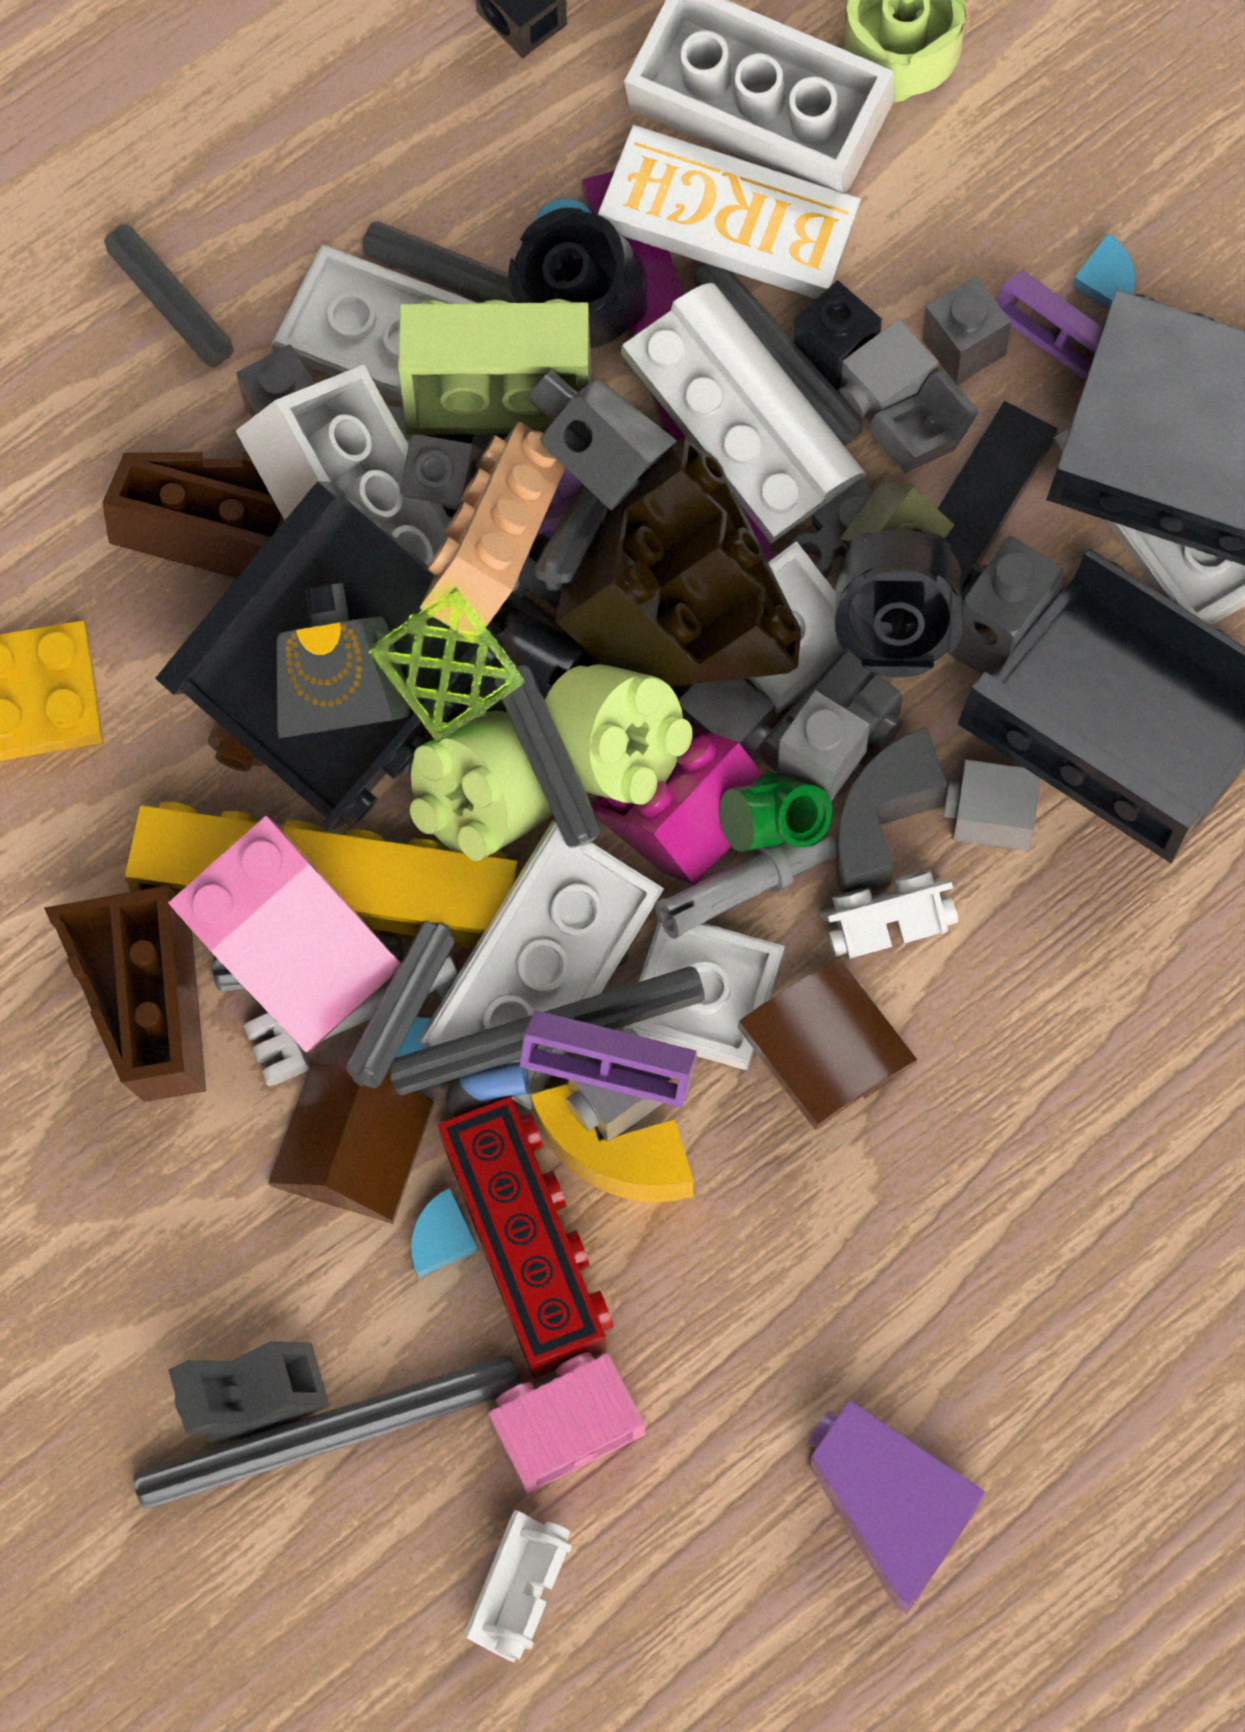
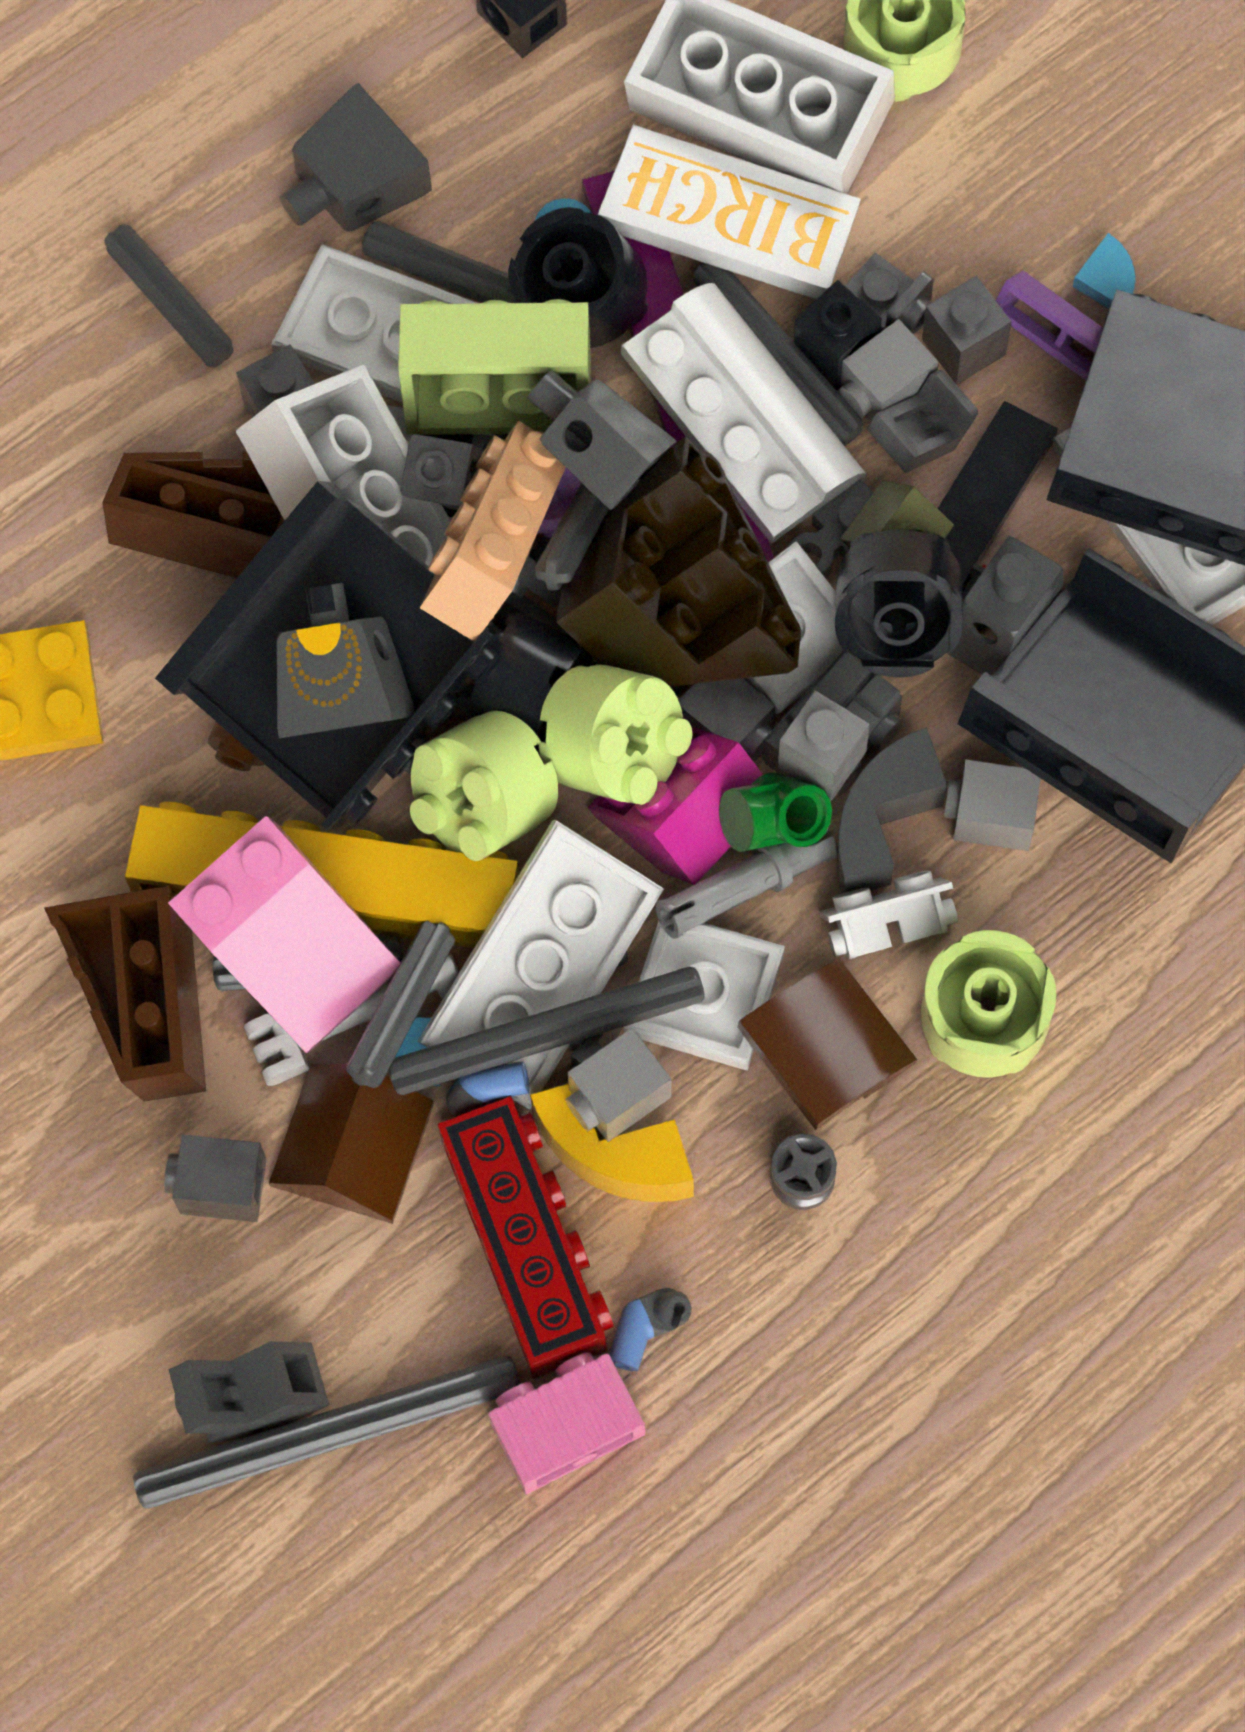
(217, 1178): none -> flat silver brick
(355, 165): none -> dark grey torso
(417, 625): clear neon green window -> none
(440, 1235): medium azure tile -> none
(511, 1594): white hinge -> none
(550, 762): dark grey axle -> none
(611, 1048): medium lavender piece -> none
(645, 1319): none -> arm
(799, 1159): none -> flat silver wheel
(892, 293): none -> flat silver bracket
(892, 1498): medium lavender slope -> none
(982, 1040): none -> yellowish green brick

